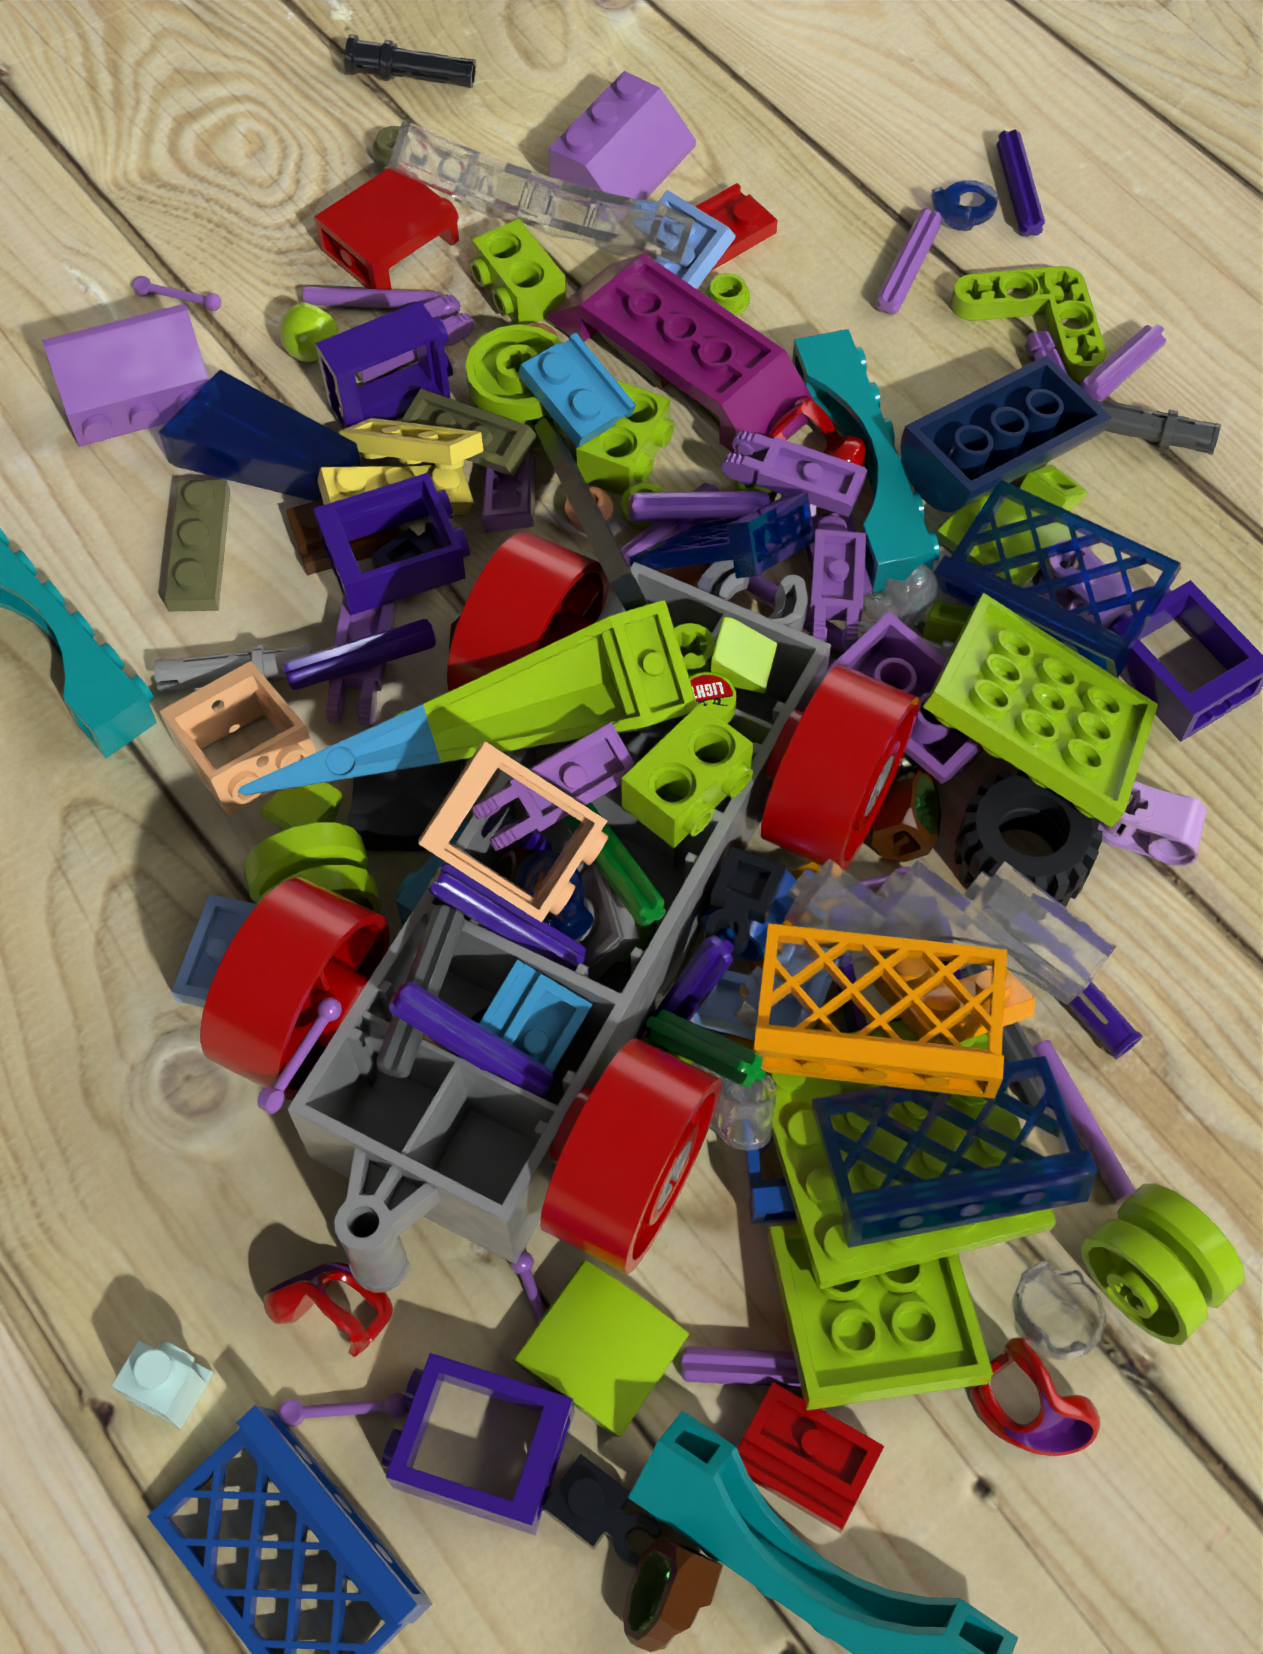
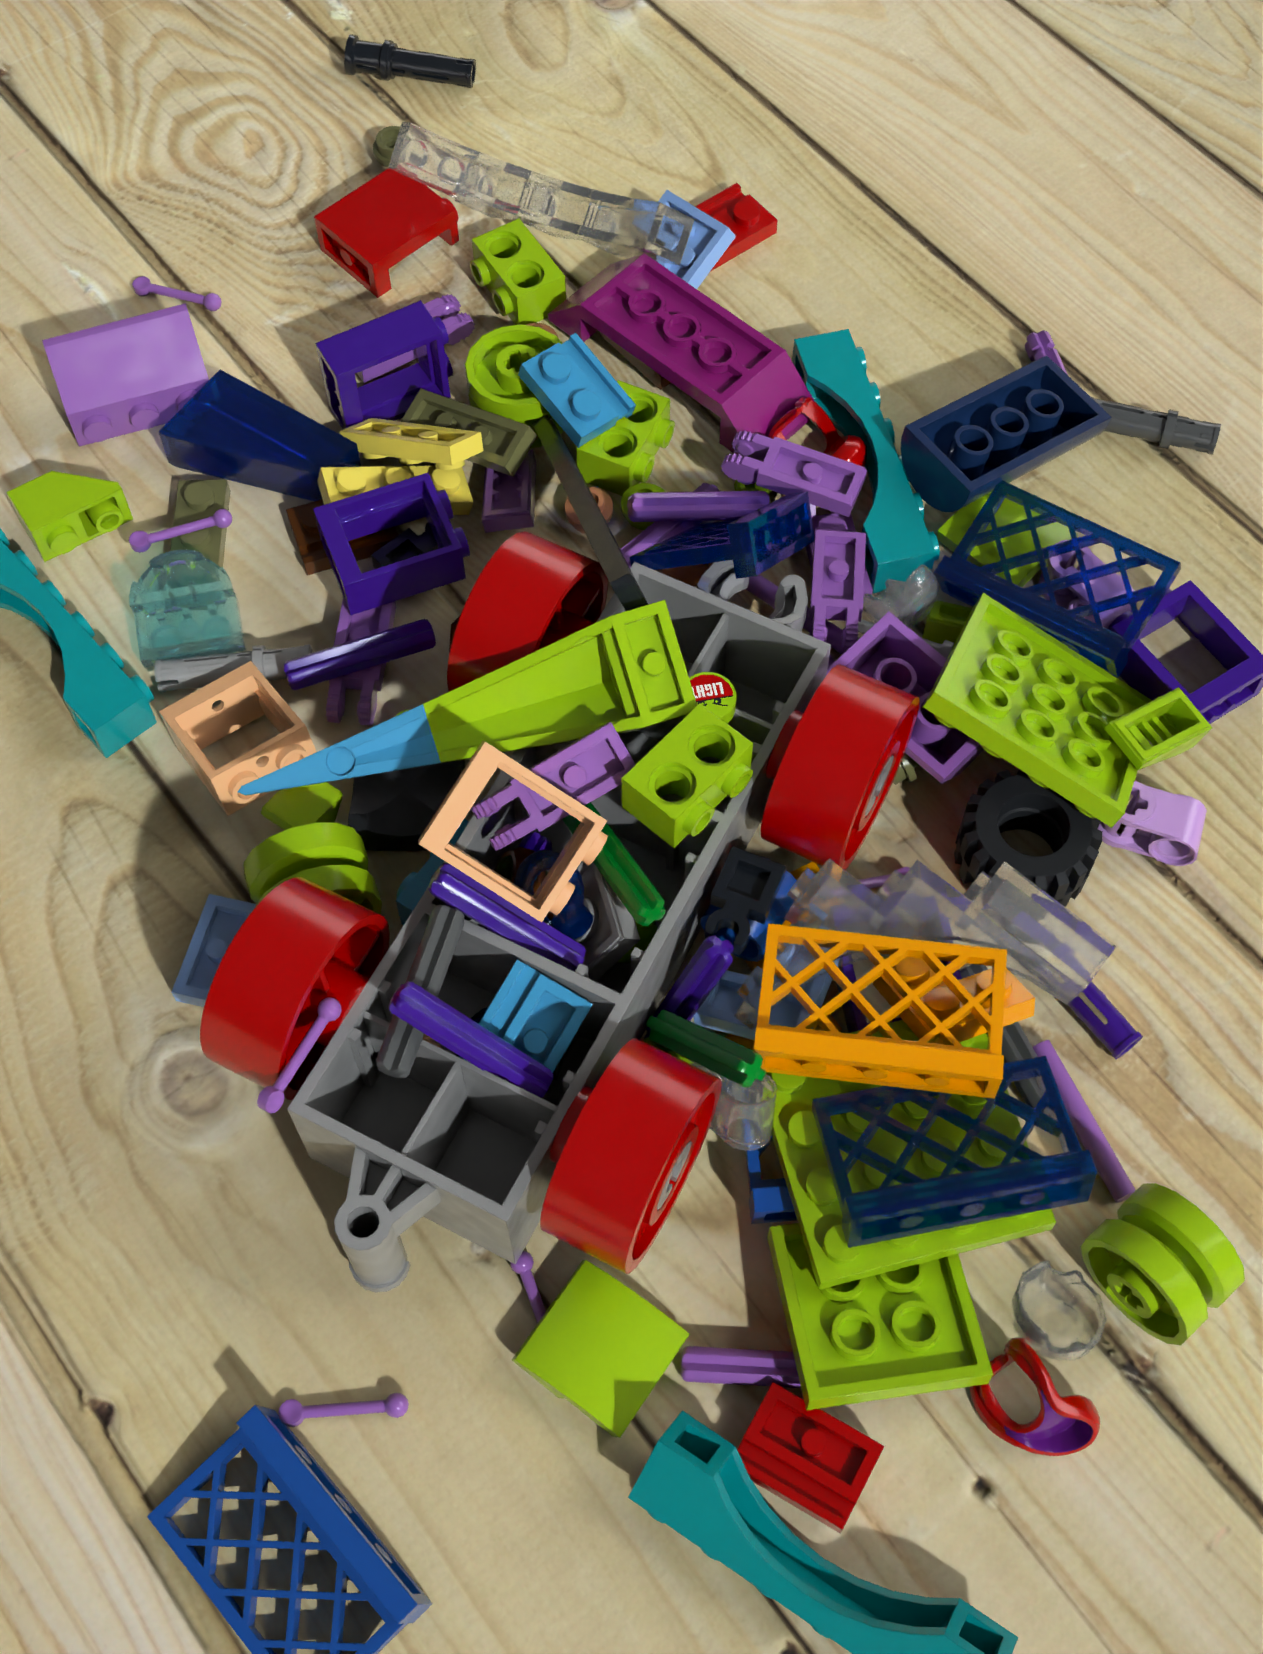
(68, 510): none -> lime slope
(141, 541): none -> medium lavender hinge
(162, 1381): light aqua brick -> none
(185, 609): none -> clear light blue slope
(295, 1296): red piece -> none
(302, 328): lime piece -> none
(365, 297): medium lavender bar -> none
(541, 1463): dark purple window -> none
(592, 1505): black plate -> none
(623, 141): medium lavender slope -> none
(667, 1593): reddish brown rock -> none
(692, 636): lime bush -> none
(729, 292): lime plate -> none
(743, 656): lime slope -> none
(908, 261): medium lavender axle -> none
(908, 818): reddish brown rock -> none
(960, 216): clear blue piece -> none
(1020, 183): dark purple axle -> none
(1045, 298): lime beam -> none
(1054, 487): lime slope -> none
(1123, 362): medium lavender axle -> none
(1159, 729): none -> lime slope

